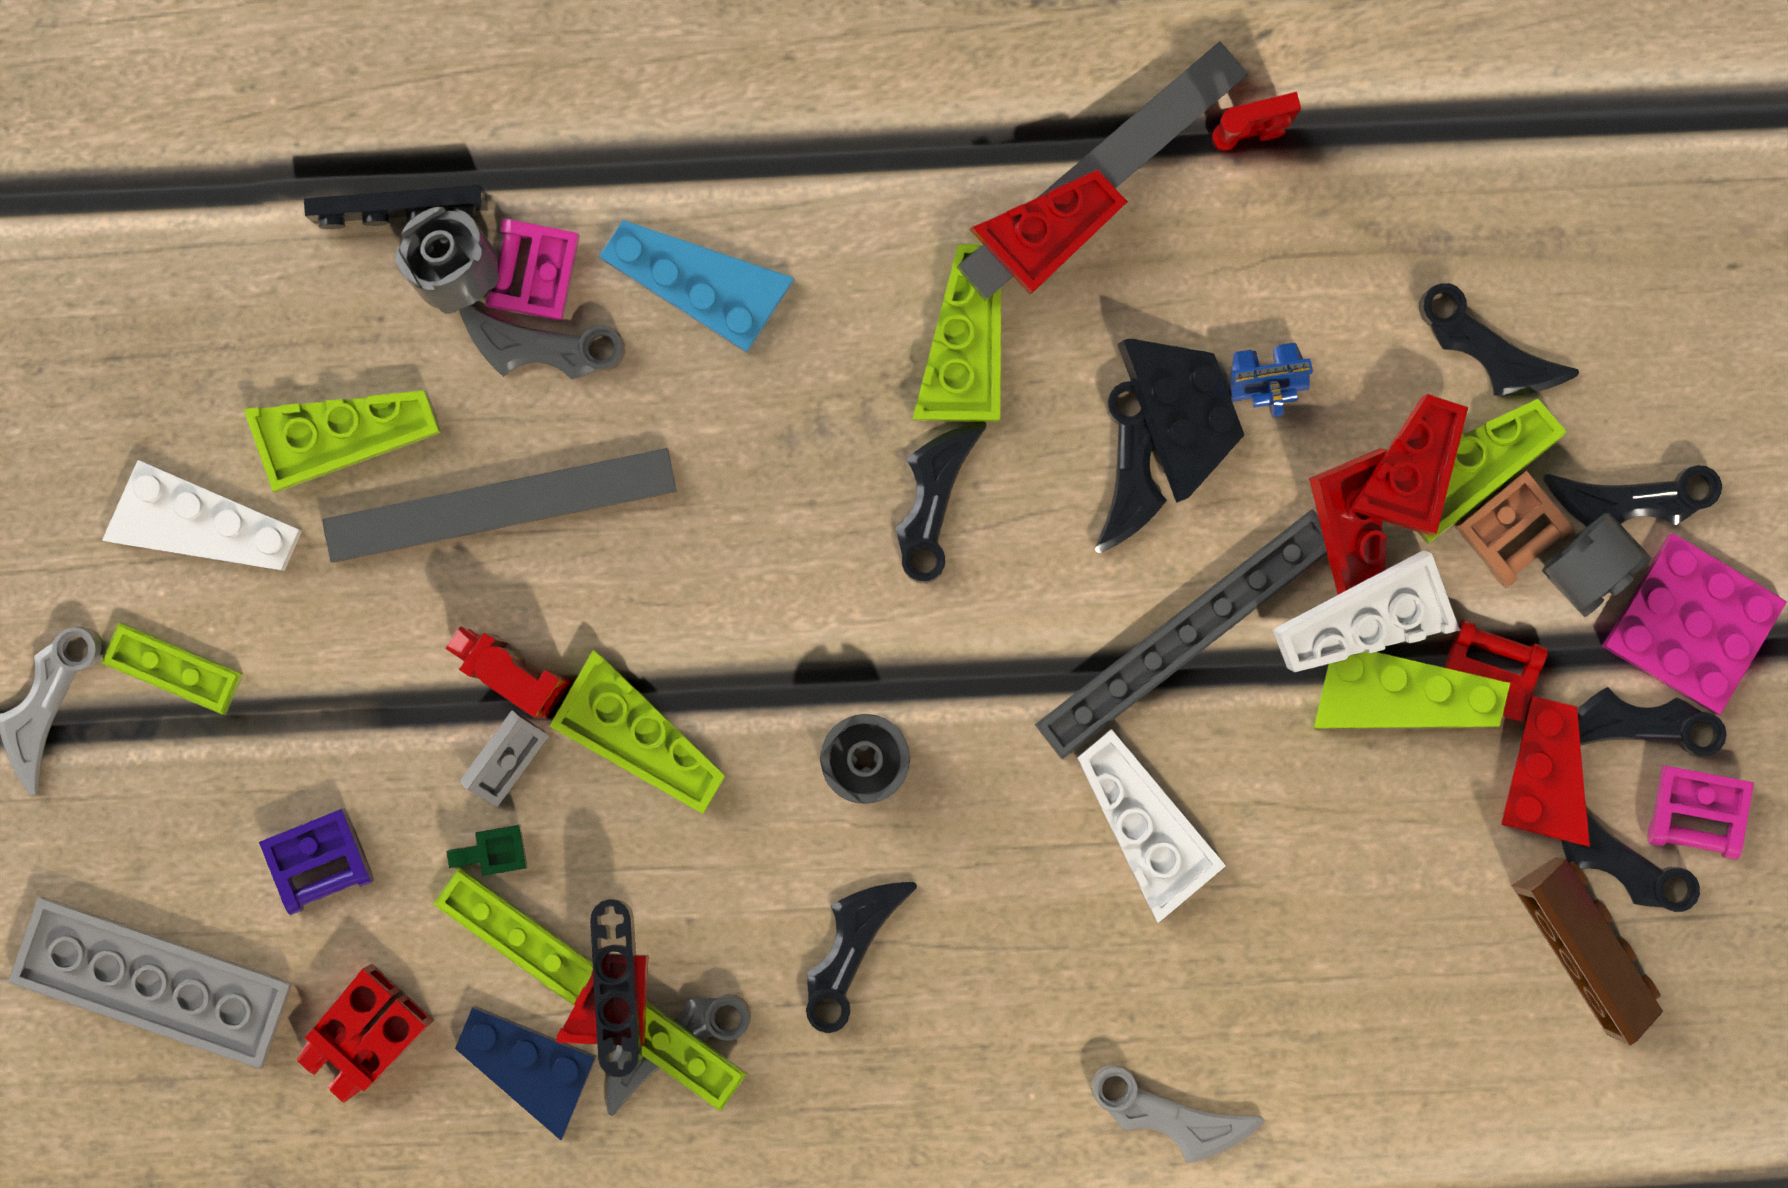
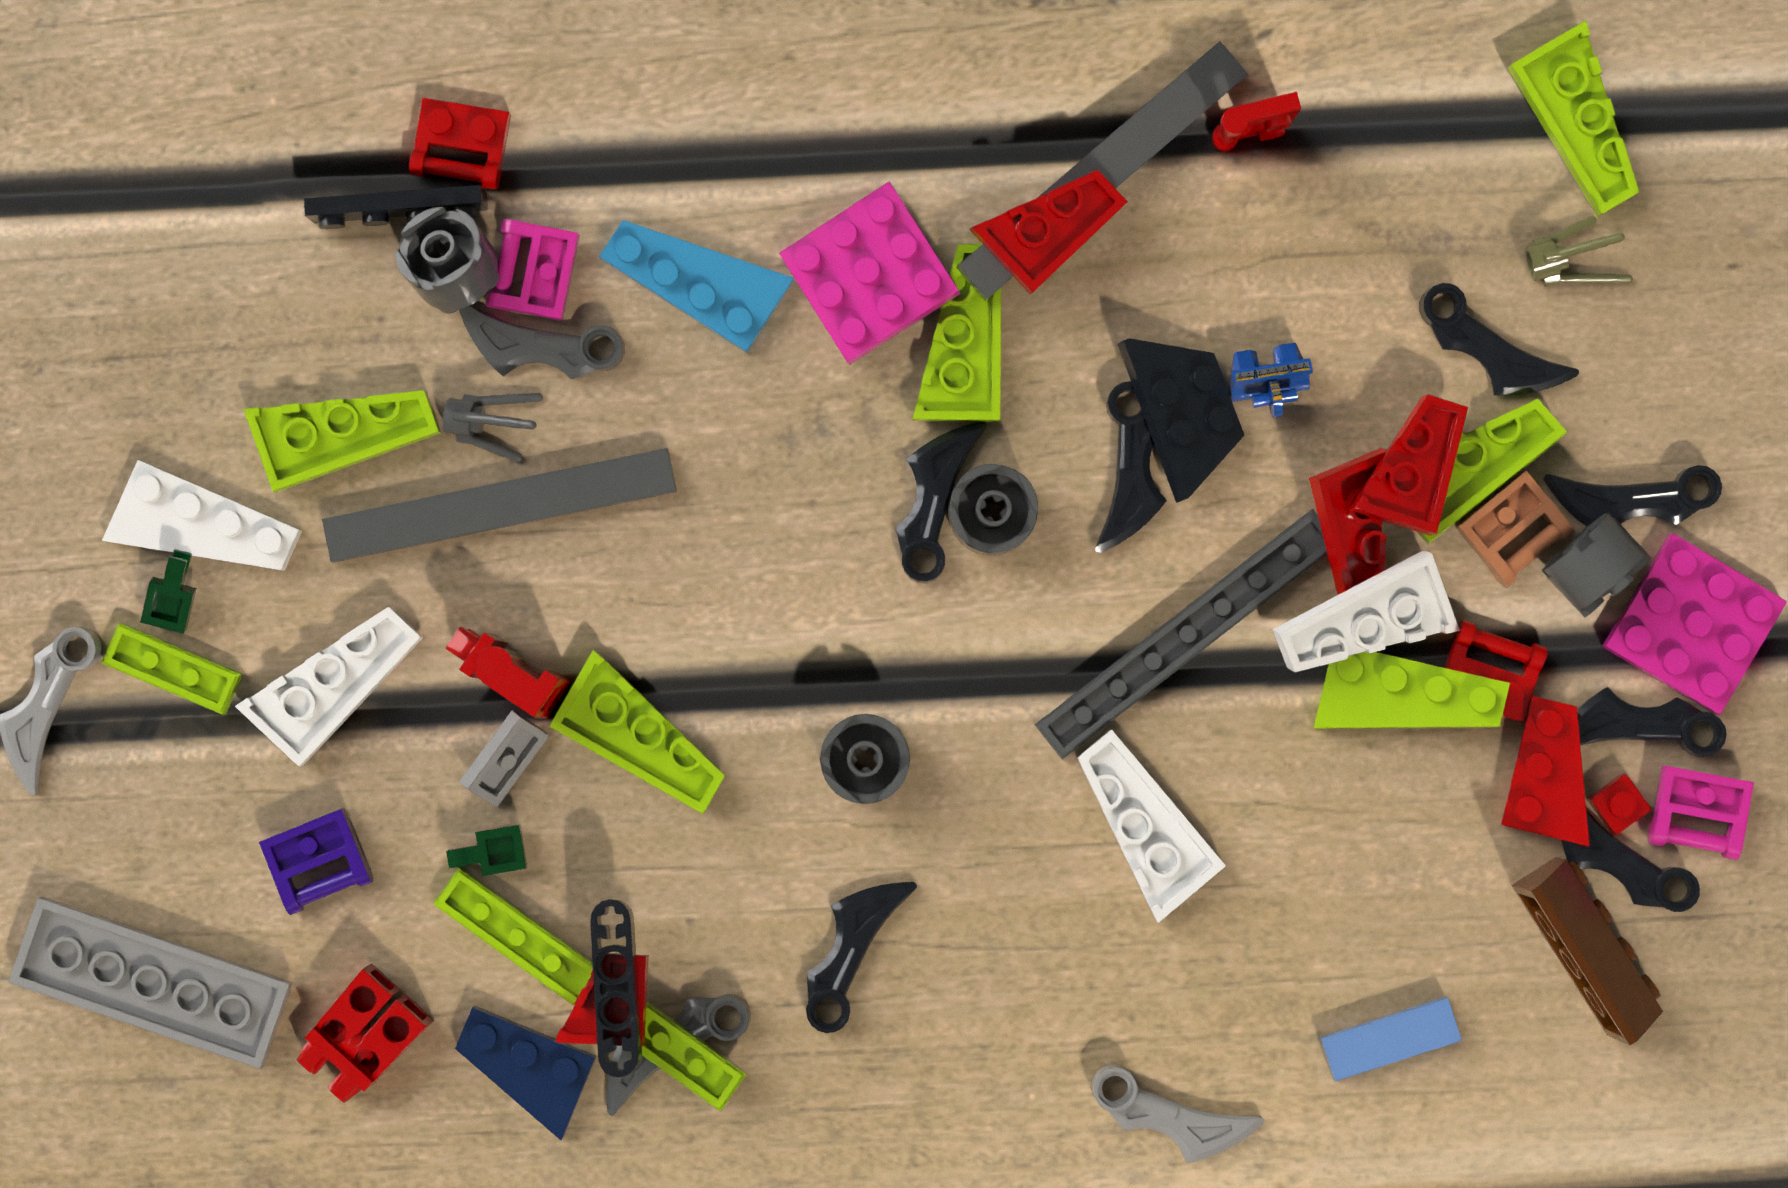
(168, 599): none -> dark green plate
(320, 694): none -> white wing
(460, 129): none -> red plate
(466, 418): none -> dark grey plant
(869, 273): none -> dark pink plate
(1001, 486): none -> dark grey brick
(1390, 1038): none -> medium blue tile
(1548, 259): none -> olive plant
(1573, 108): none -> lime wing
(1619, 804): none -> red plate

